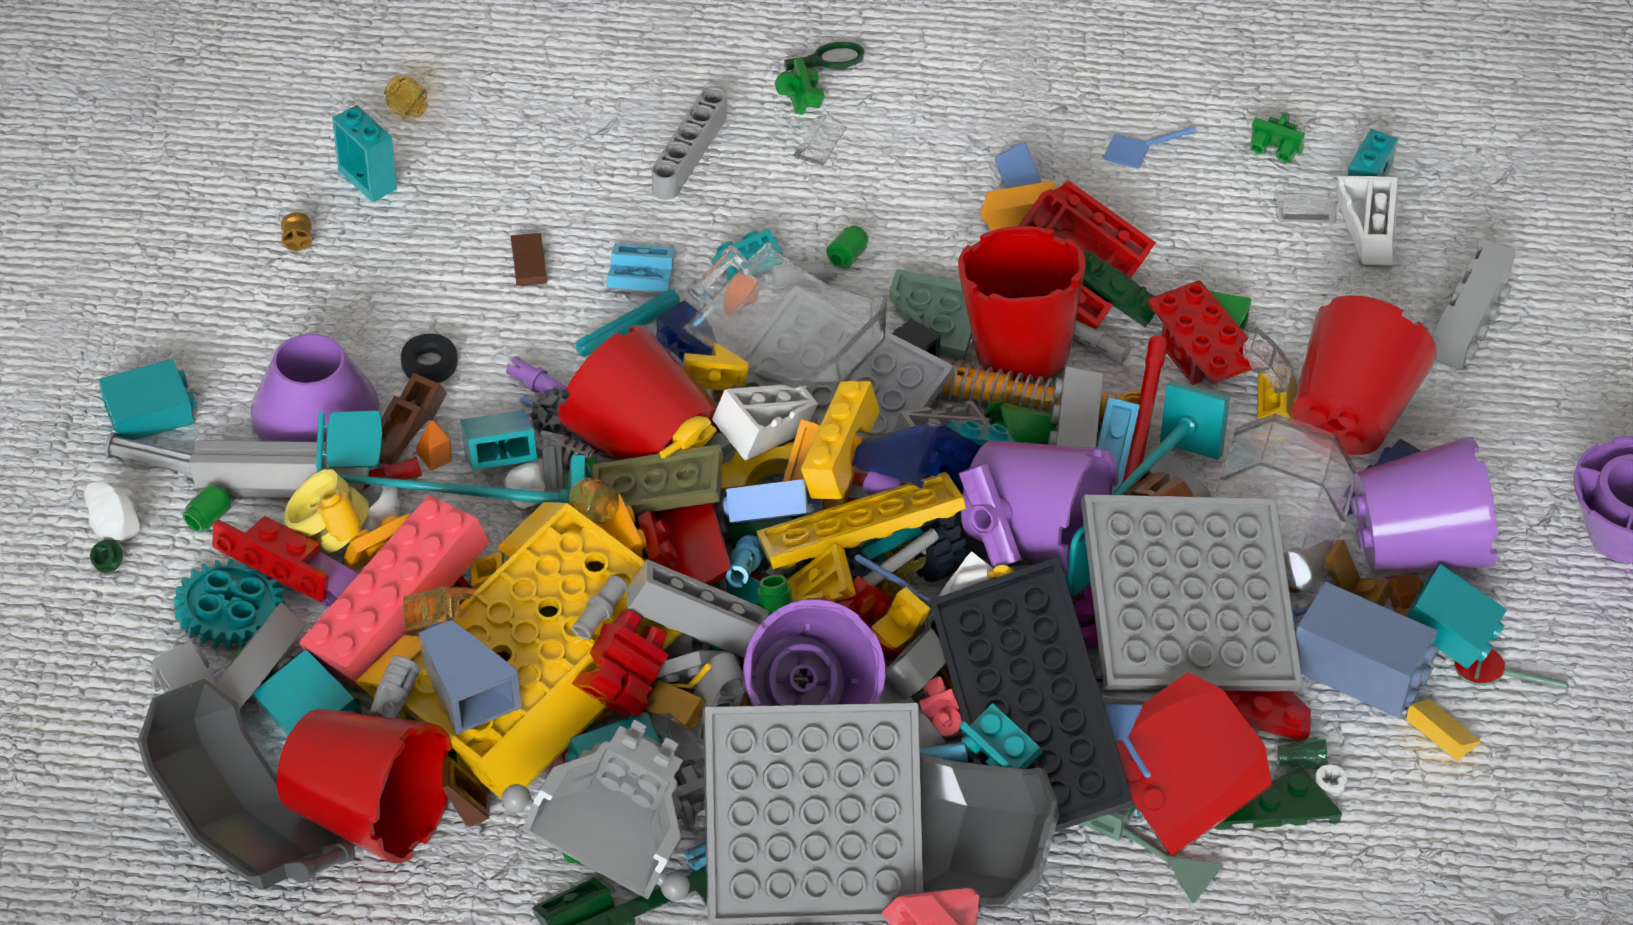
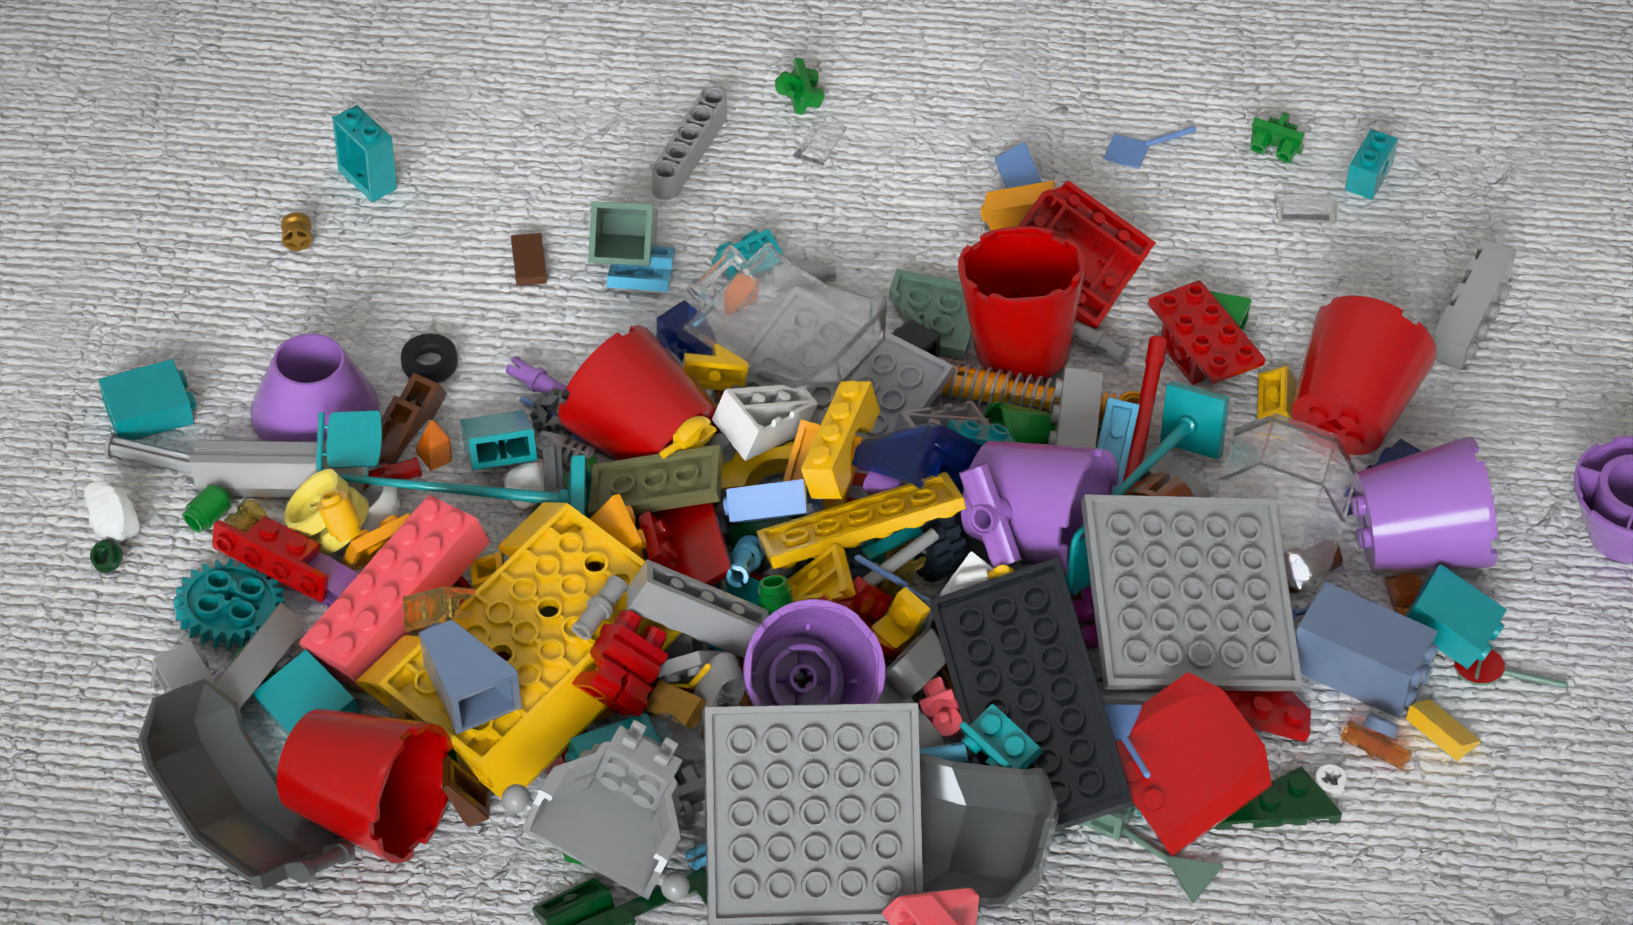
(247, 515): none -> clear yellow wheel
(394, 687): light grey hinge -> none
(406, 96): clear yellow head -> none
(594, 500): clear yellow head -> none
(622, 233): none -> sand green slope
(637, 316): teal axle -> none
(832, 55): dark green piece -> none
(847, 246): green brick -> none
(1117, 289): dark green plate -> none
(1268, 357): clear slope -> none
(1308, 753): clear green cone -> none
(1346, 576): pearl gold bracket -> none
(1370, 215): white wedge -> none
(1376, 745): none -> clear orange pin
(1381, 725): none -> sand blue tile

